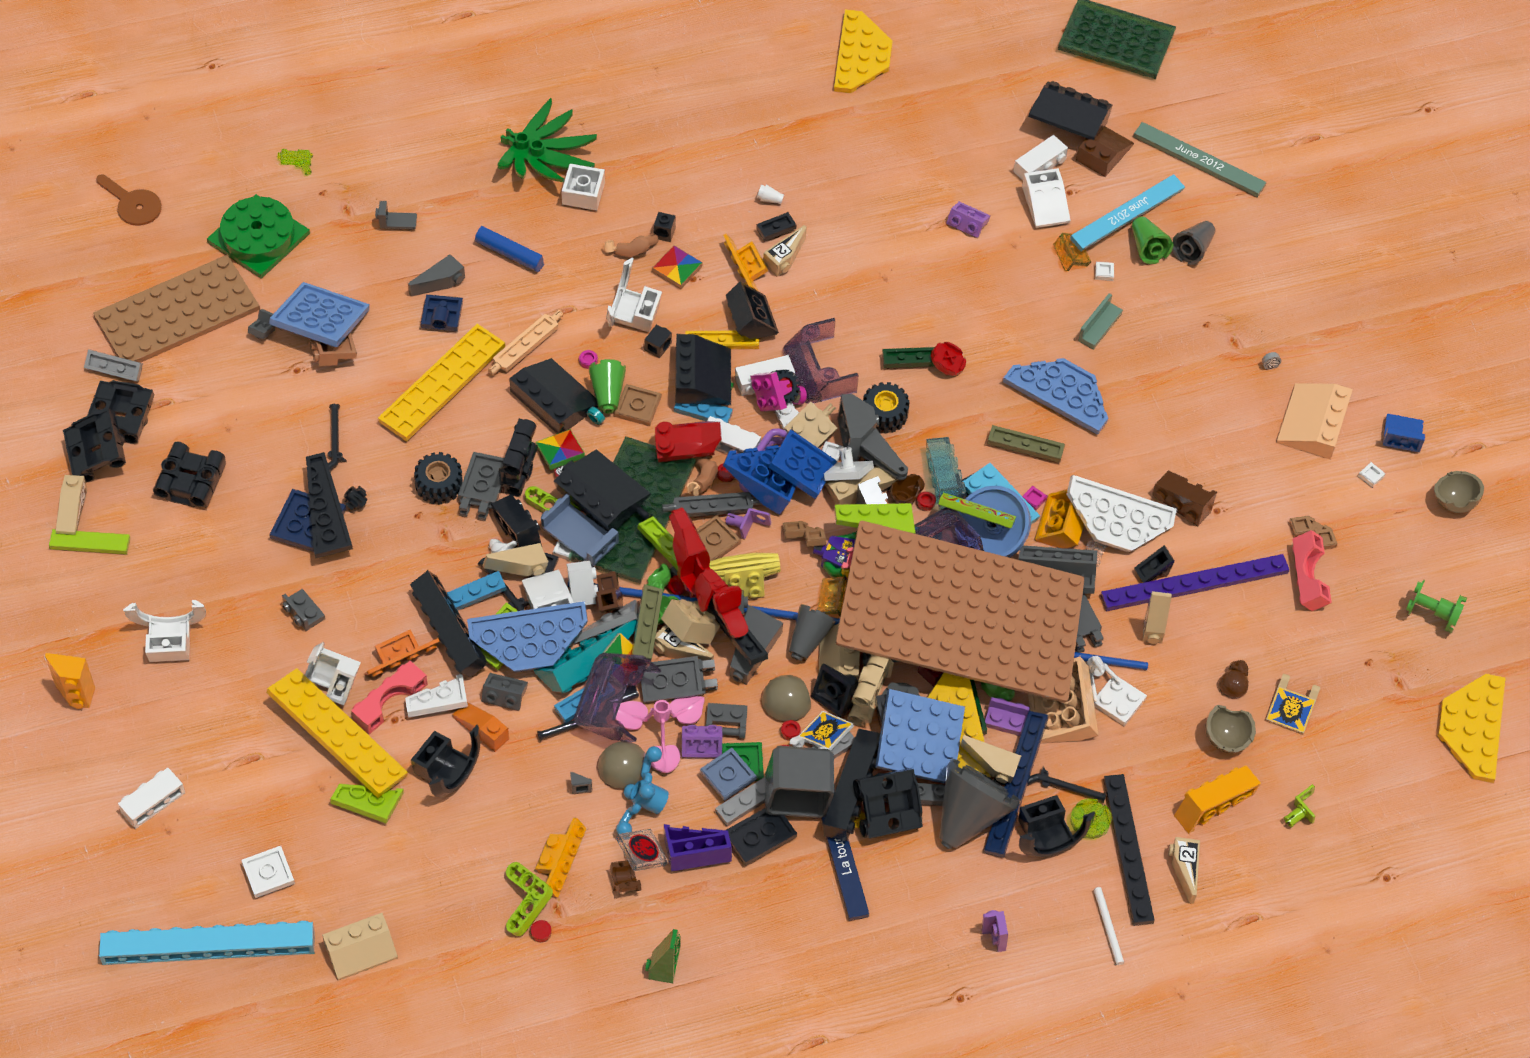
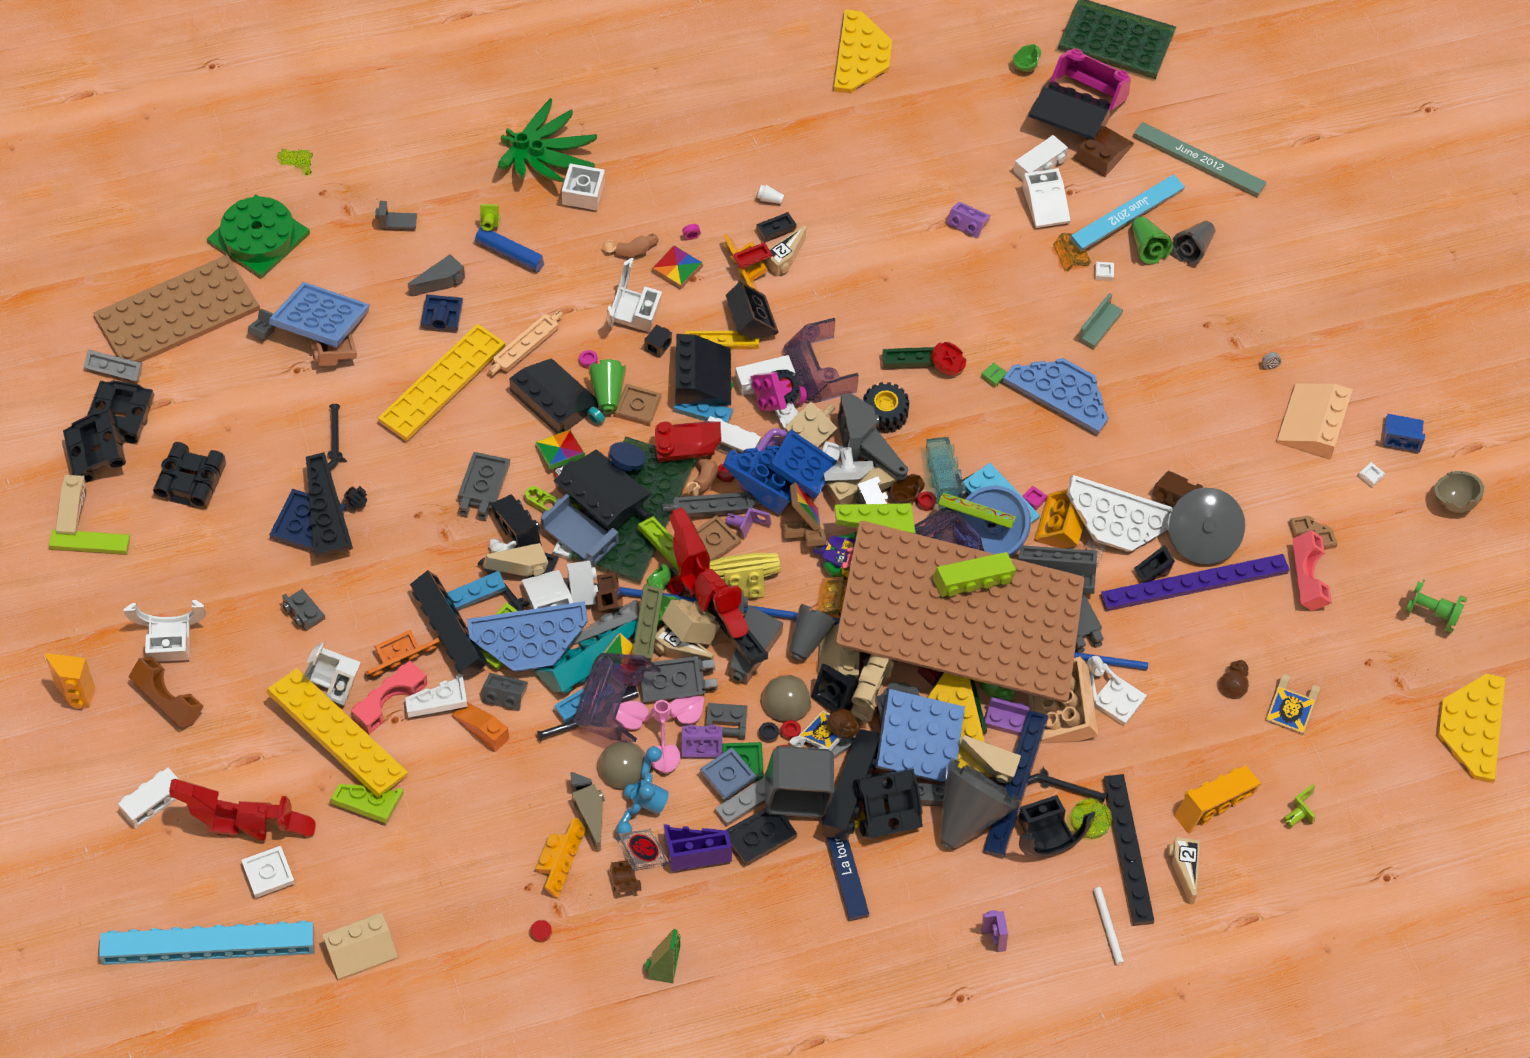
(131, 200): dark orange piece -> none
(149, 677): none -> dark orange arch
(250, 817): none -> red piece
(438, 478): black wheel -> none
(443, 764): black piece -> none
(489, 216): none -> lime bracket
(518, 458): black piece -> none
(533, 897): lime beam -> none
(589, 807): none -> dark tan slope
(626, 456): none -> dark blue tile
(665, 226): black brick -> none
(691, 231): none -> dark pink tile
(752, 255): none -> red tile
(768, 732): none -> black tile
(805, 506): none -> tile
(842, 723): none -> reddish brown hair
(974, 574): none -> lime brick
(994, 374): none -> bright green tile
(1026, 443): olive plate -> none
(1027, 58): none -> bright green hair
(1095, 74): none -> dark pink windscreen
(1156, 617): tan slope -> none
(1206, 525): none -> dark grey dish
(1230, 729): dark tan cylinder -> none

